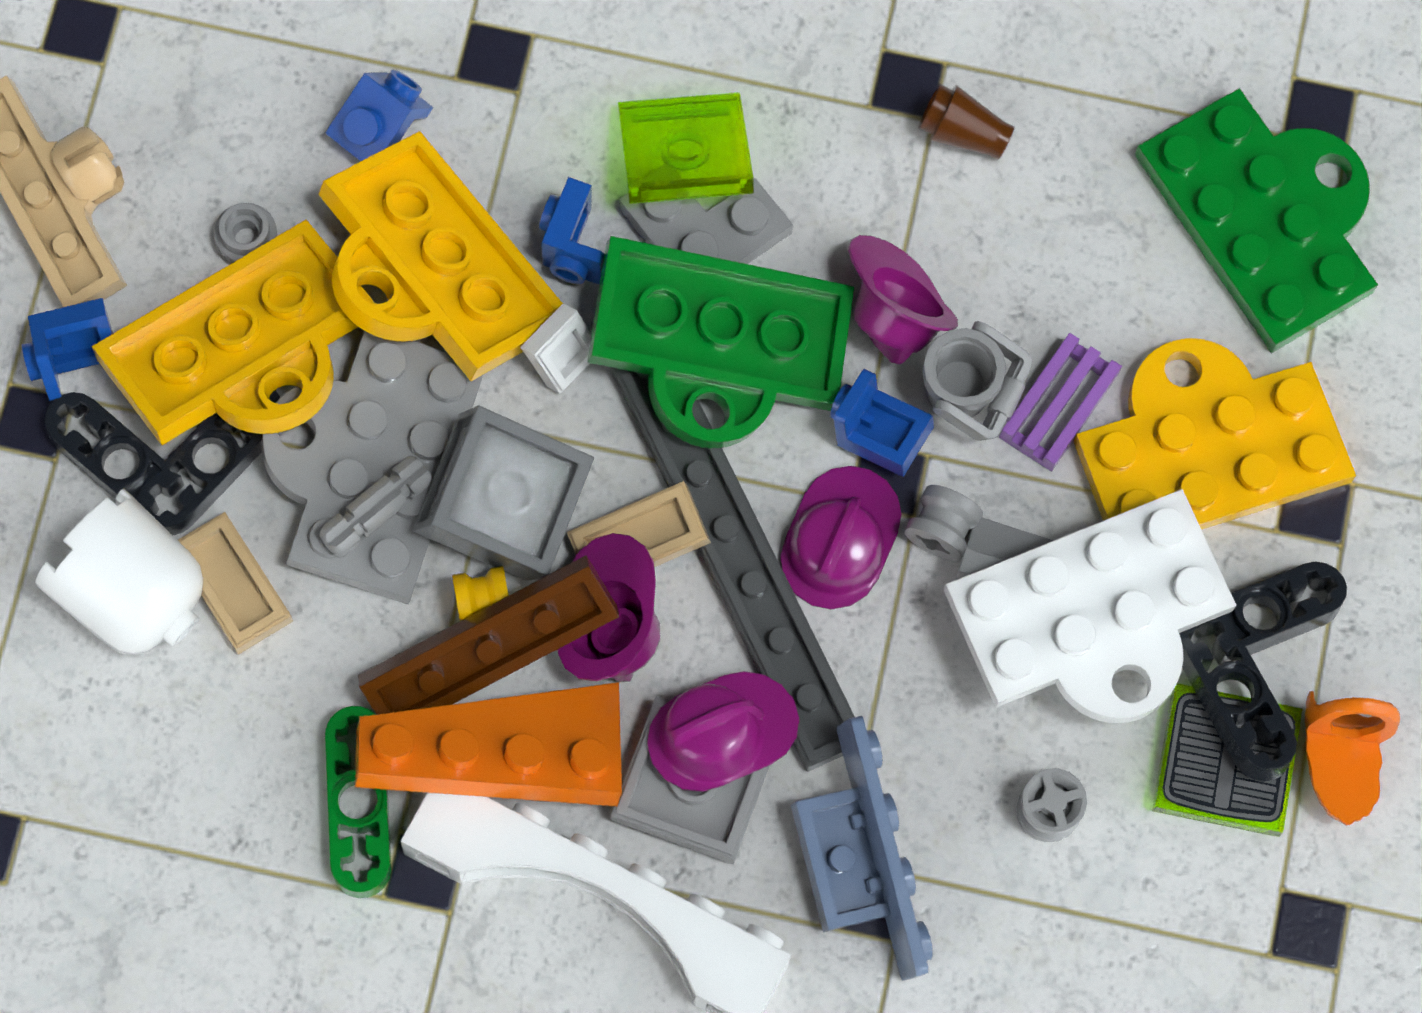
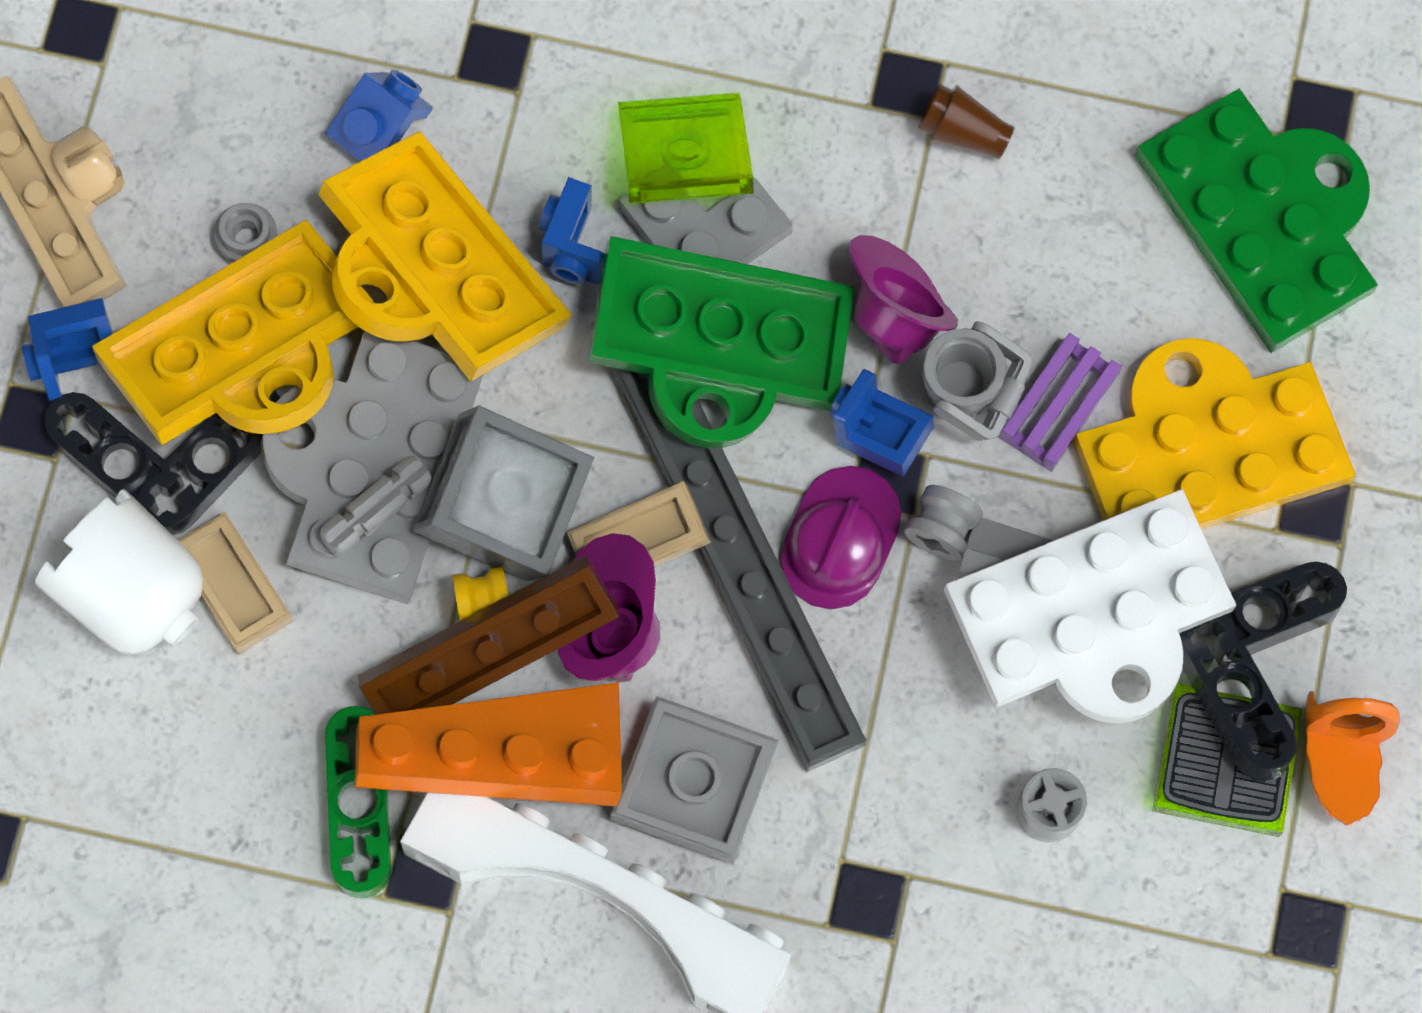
(559, 348): white tile -> none
(722, 731): magenta piece -> none
(855, 854): sand blue bracket -> none

